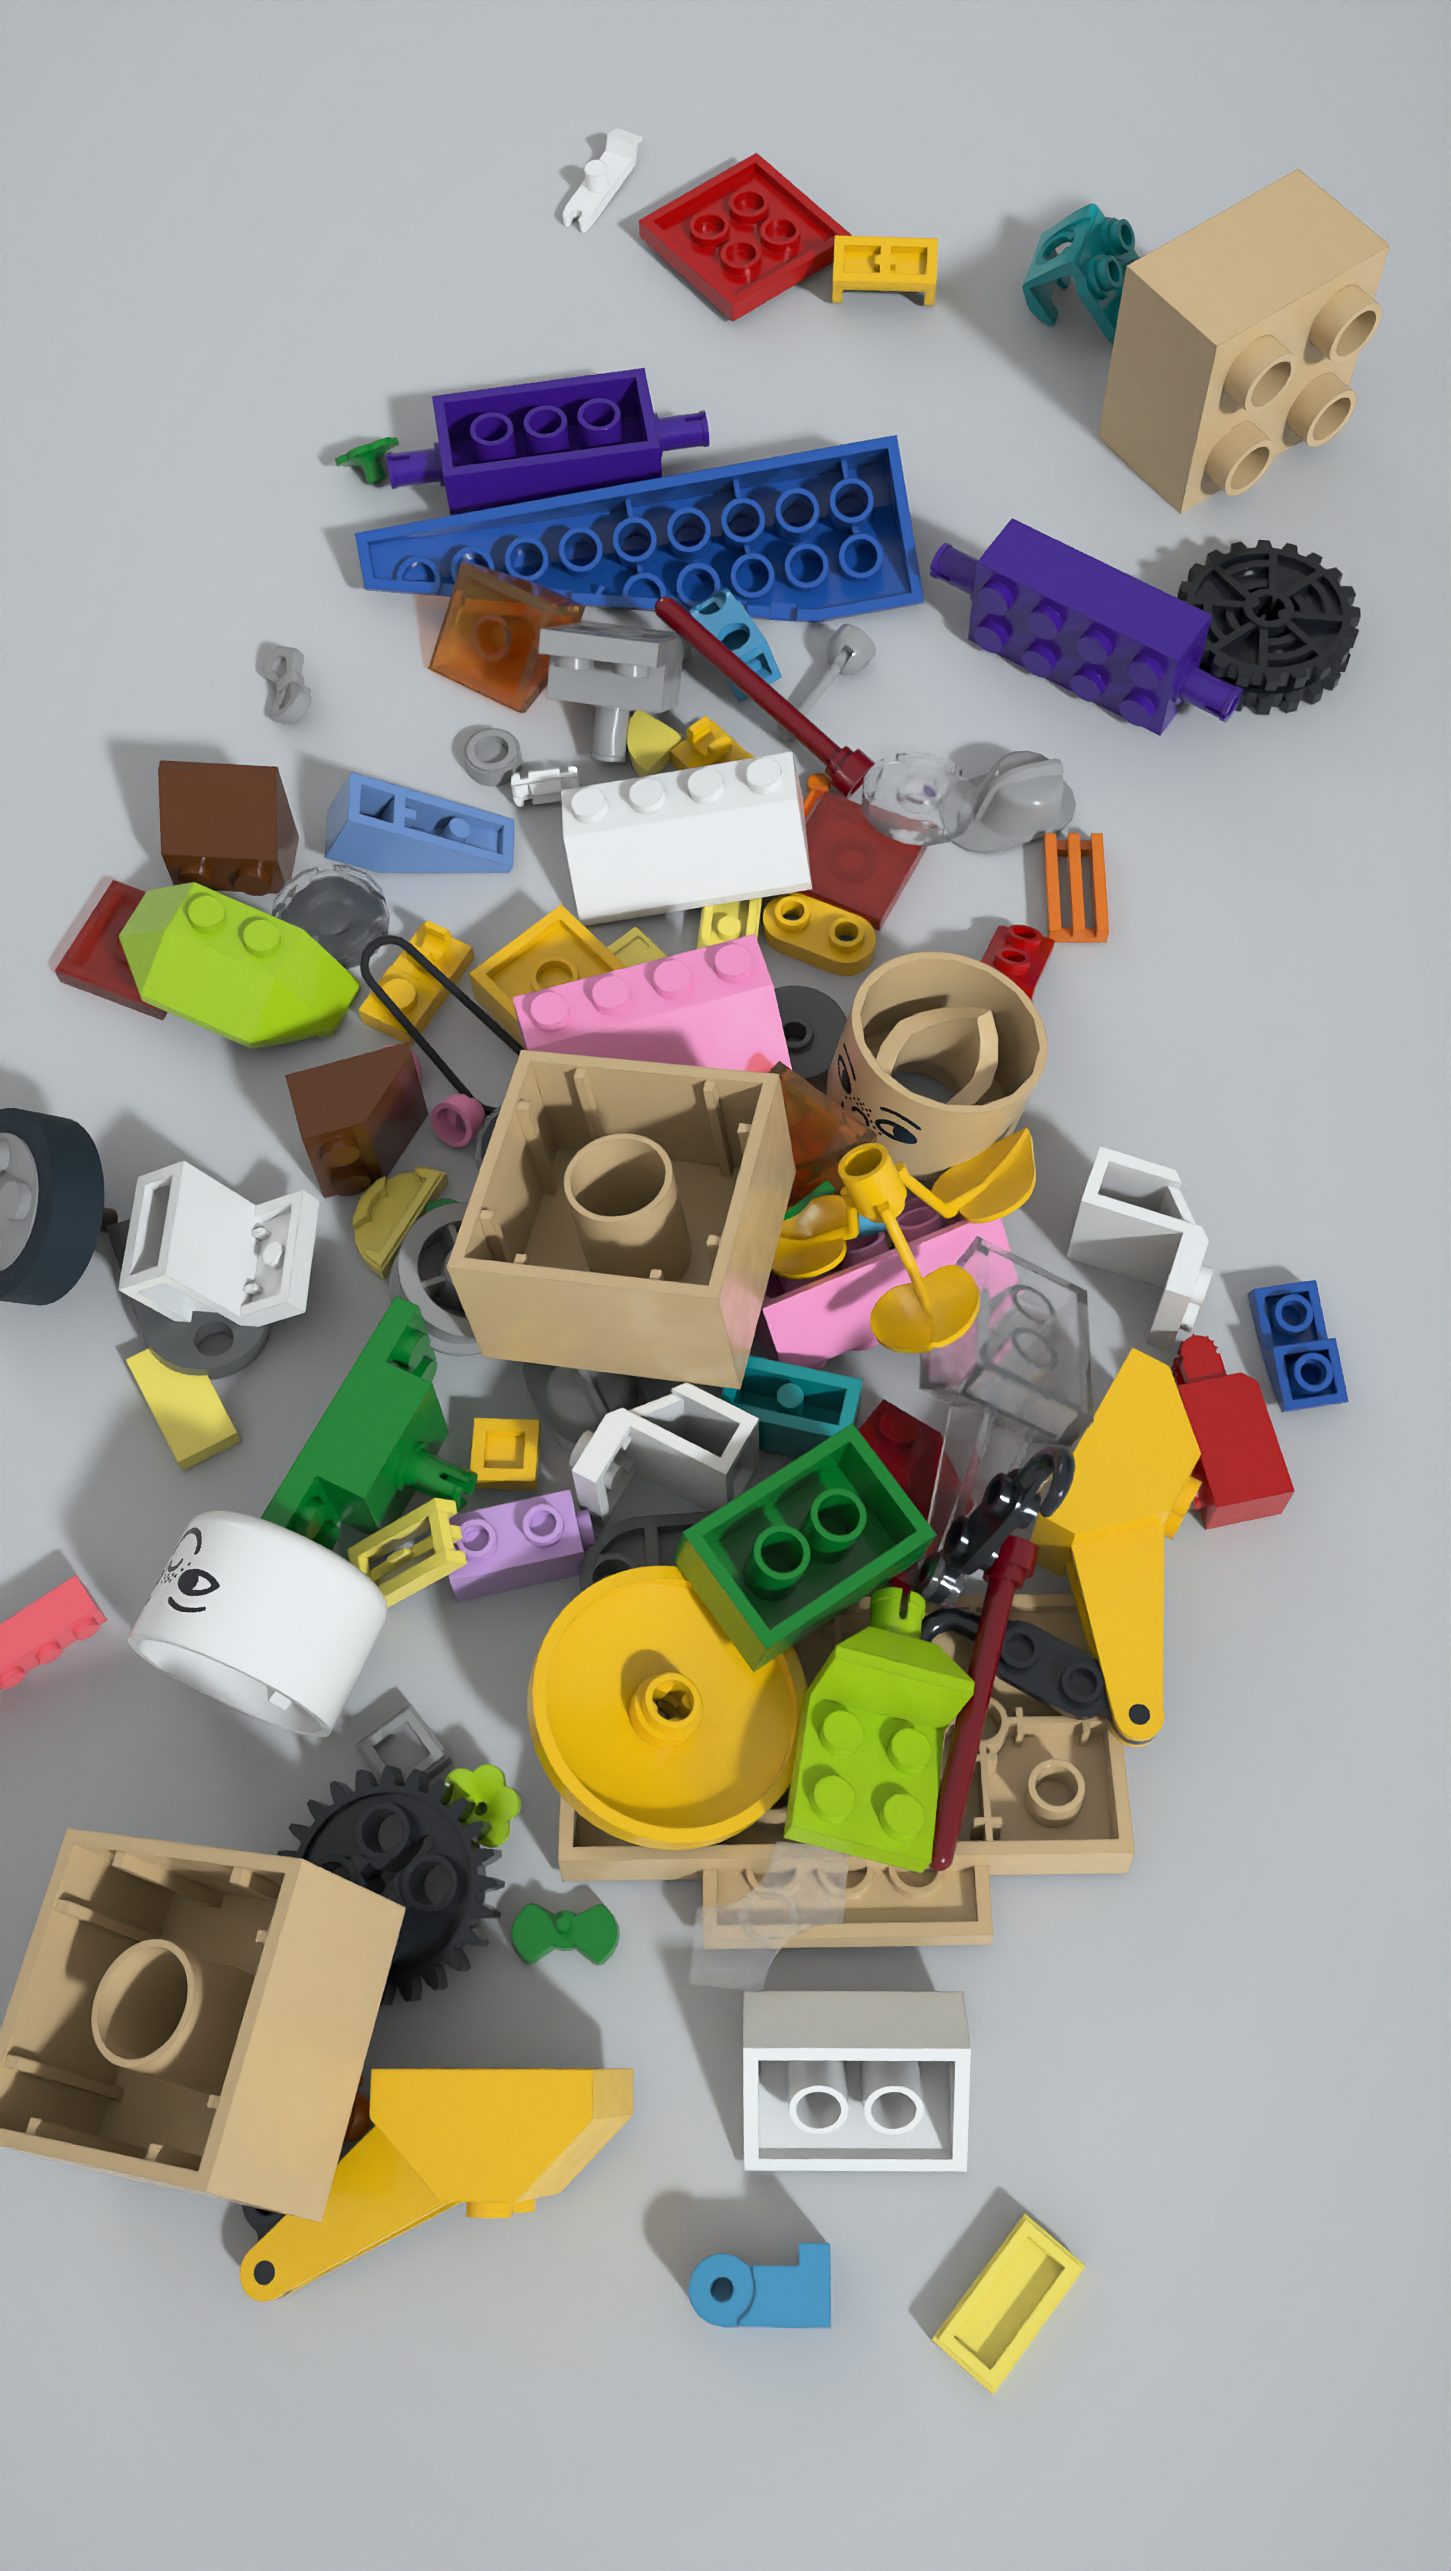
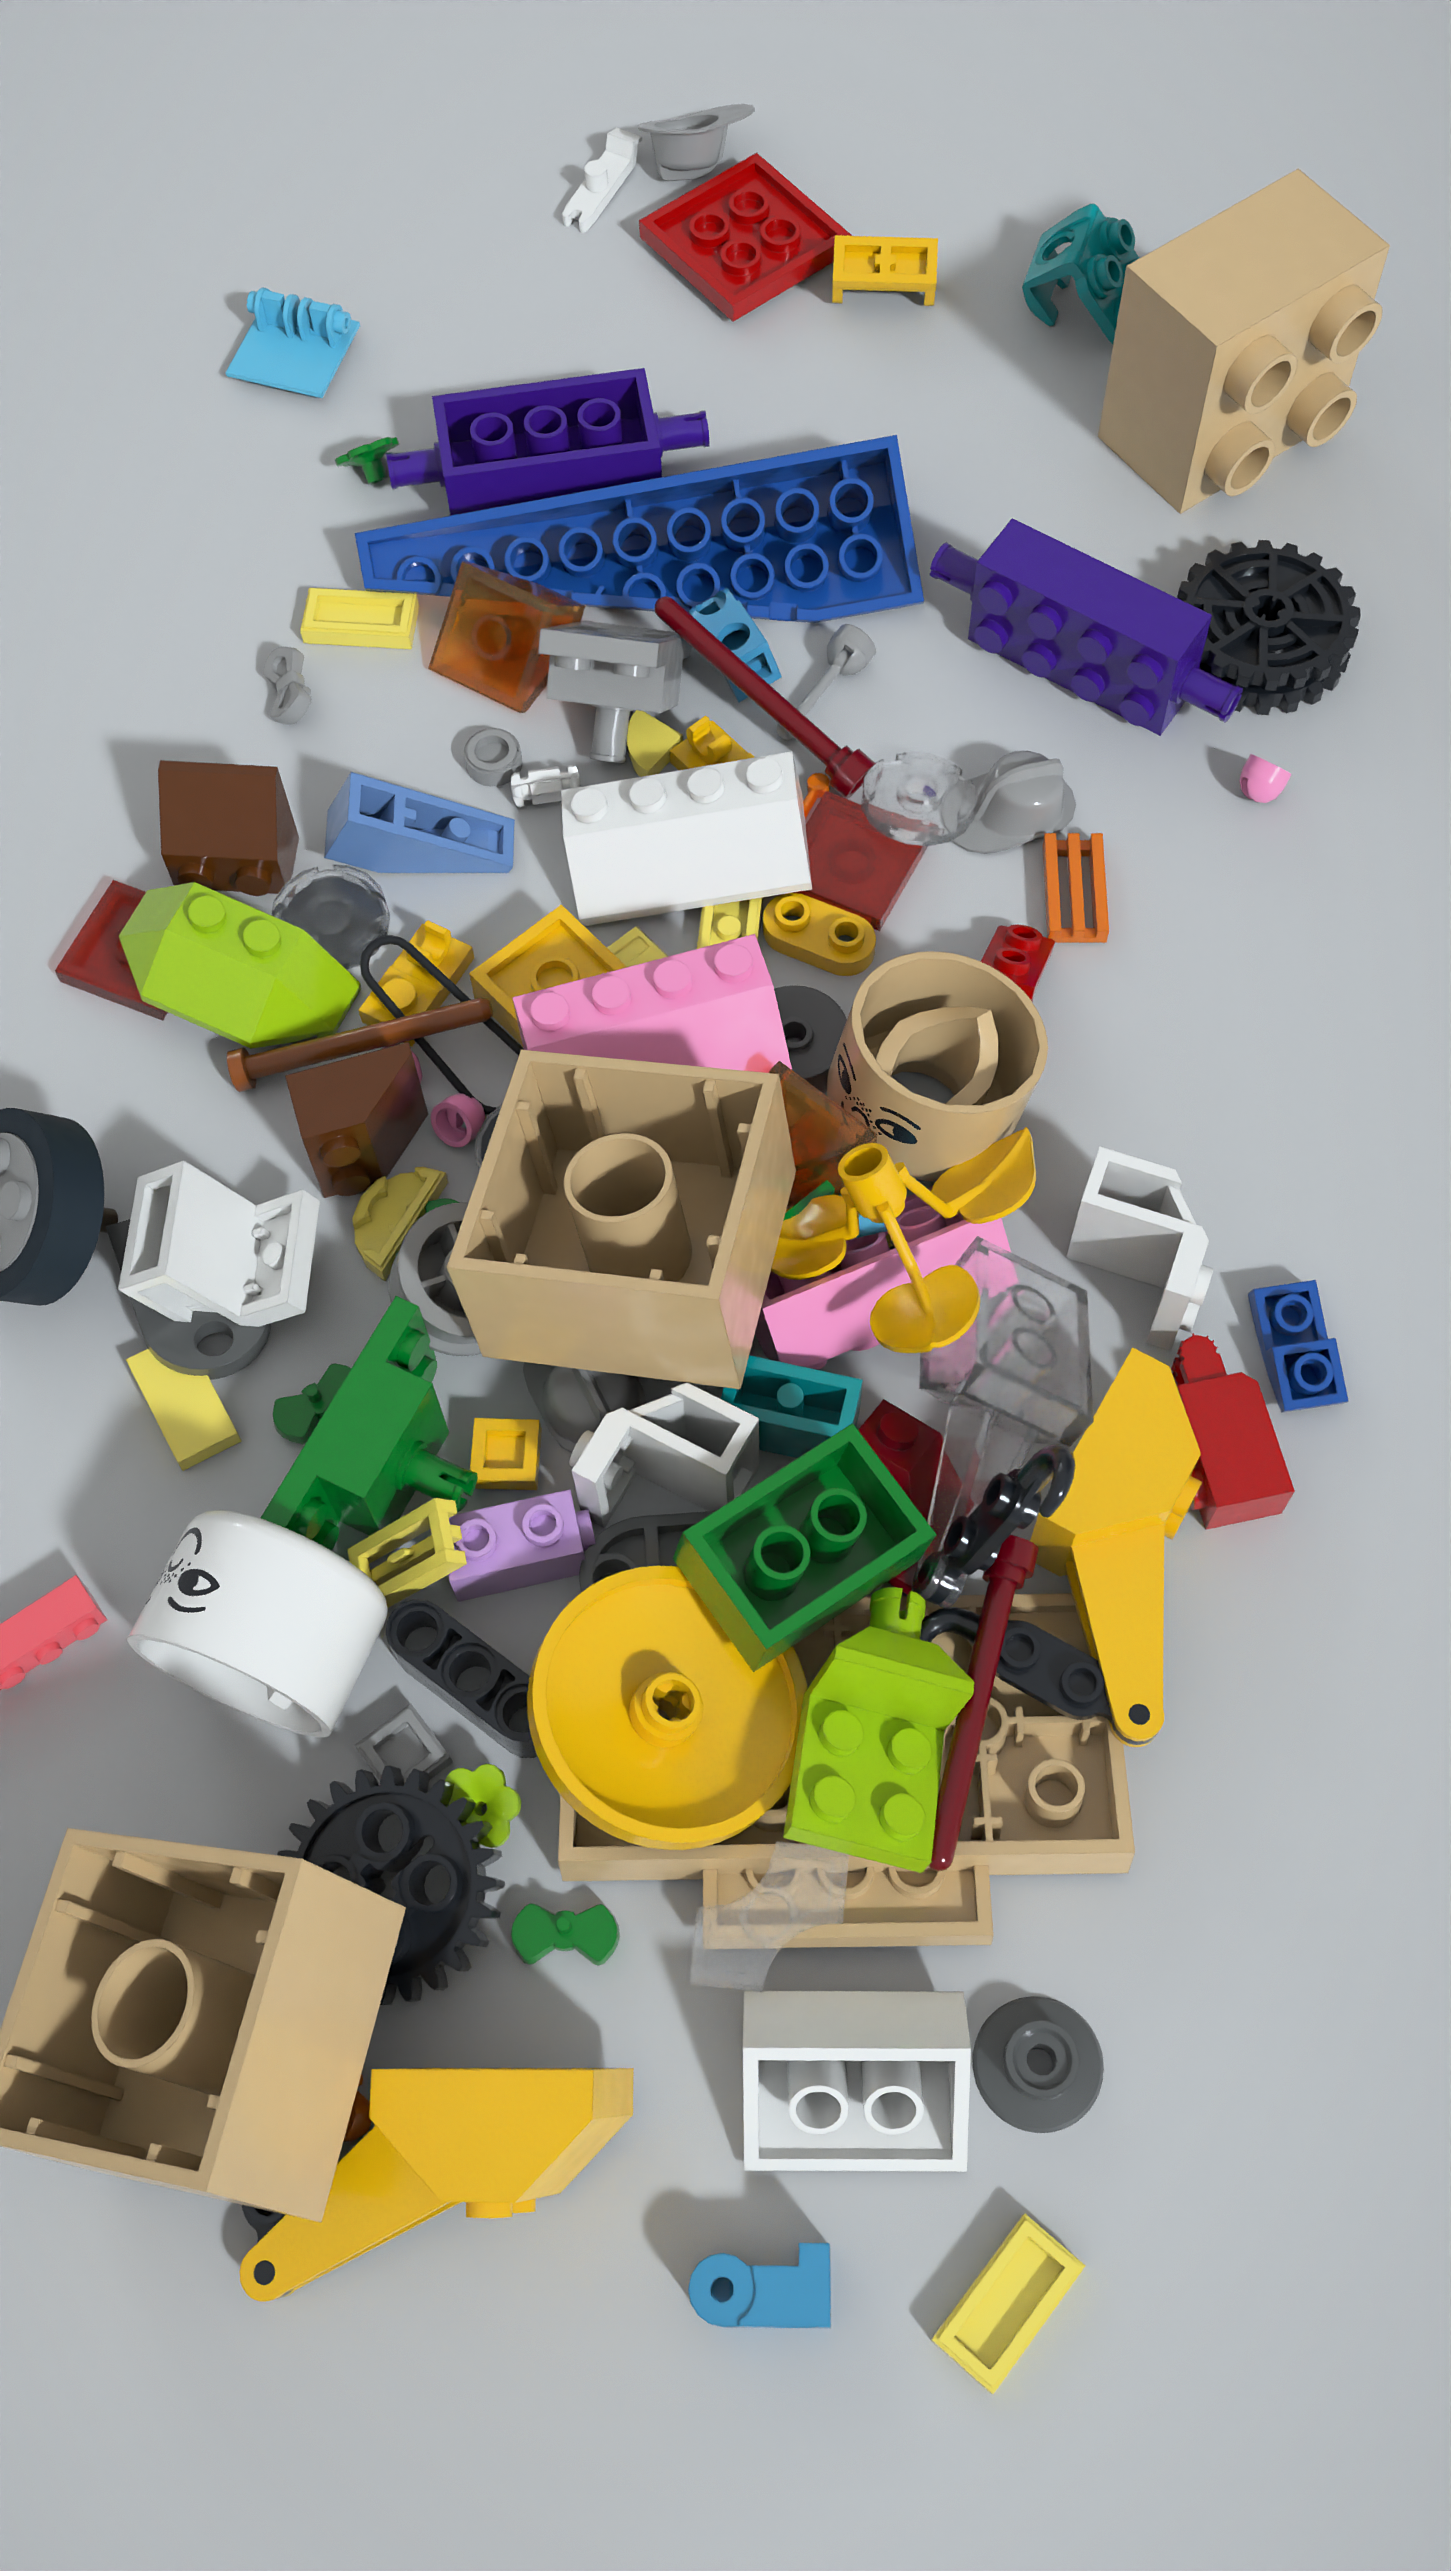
(246, 1068): none -> dark orange bar
(293, 343): none -> medium azure hinge
(299, 1414): none -> green piece
(359, 618): none -> light yellow tile
(451, 1655): none -> black beam
(694, 143): none -> light grey piece
(1015, 2091): none -> dark grey piece
(1262, 779): none -> bright pink hinge

